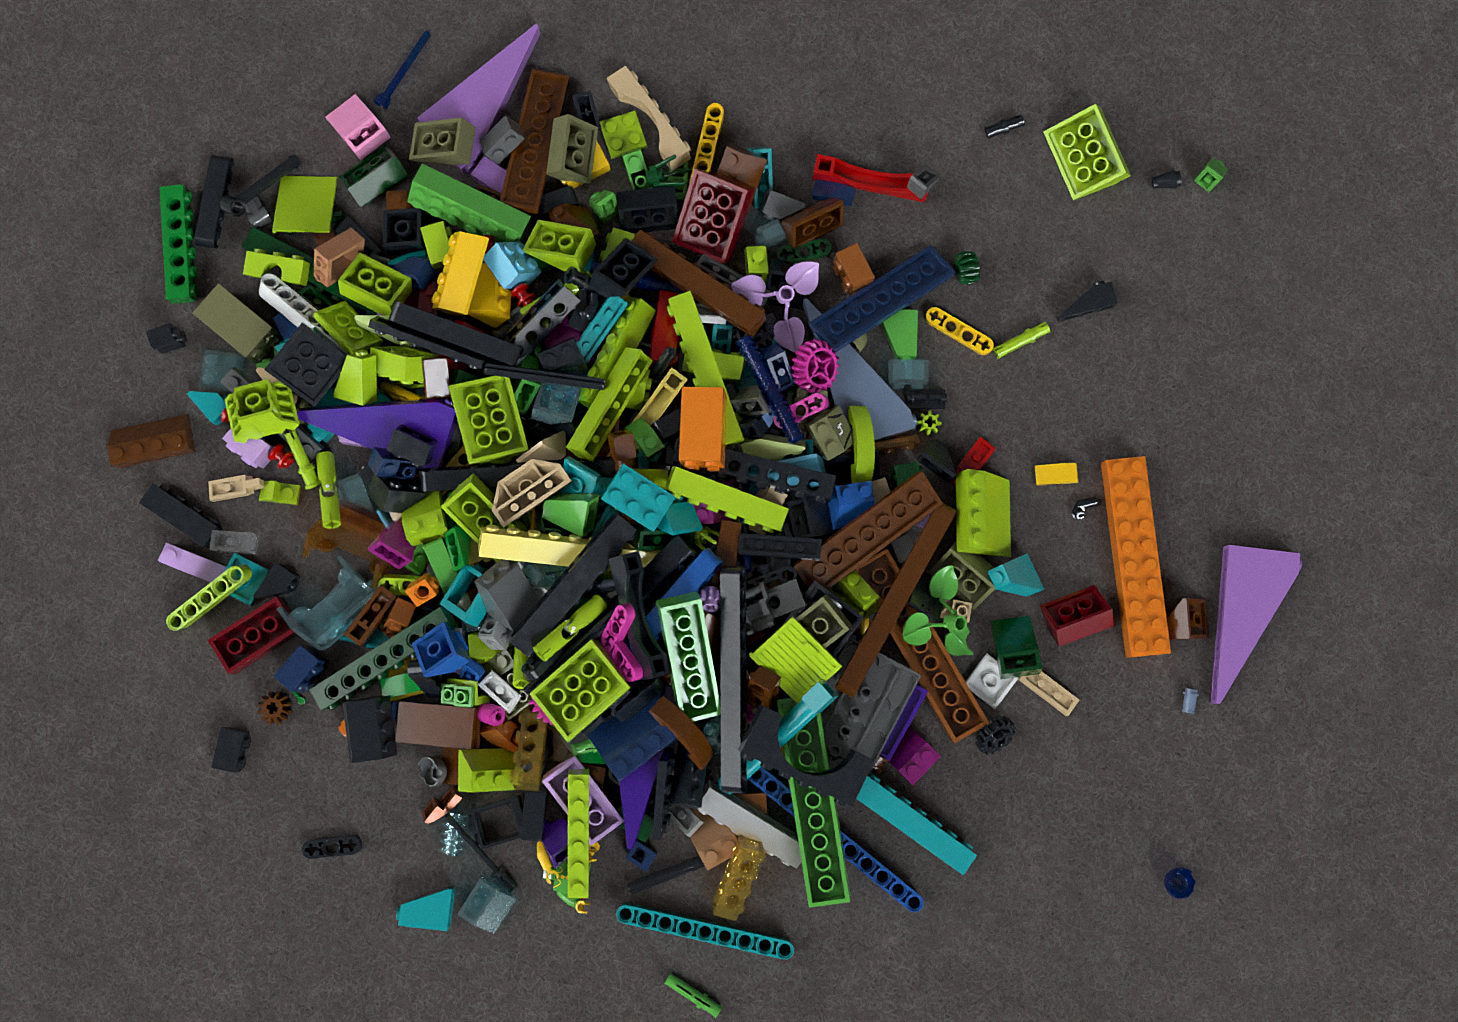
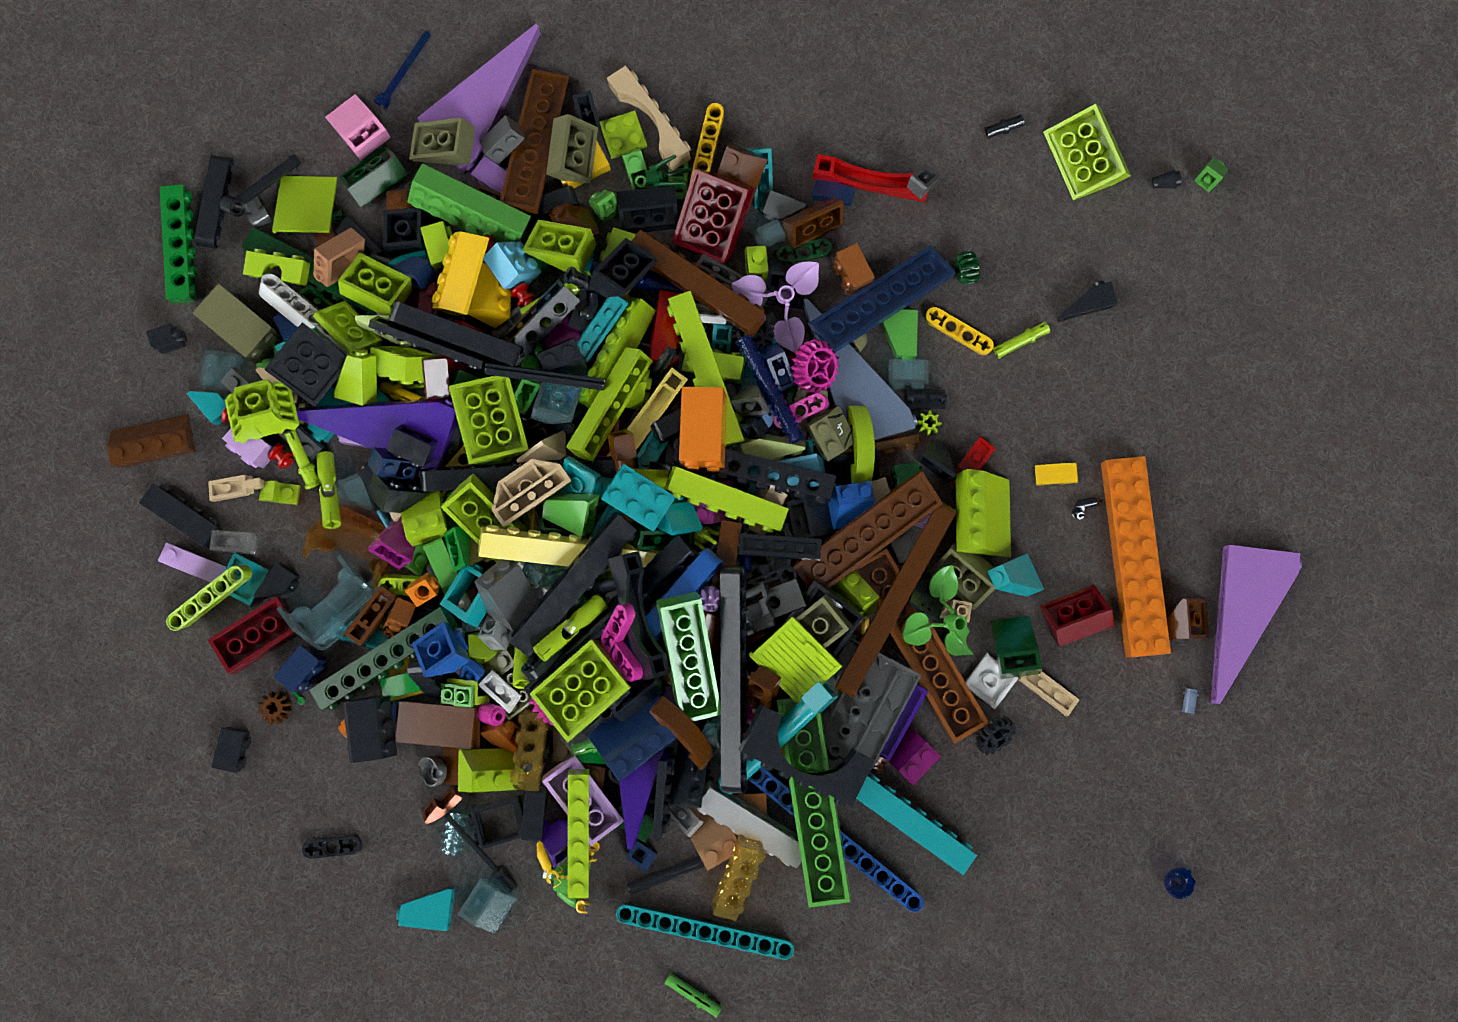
(645, 439): bright green slope -> none

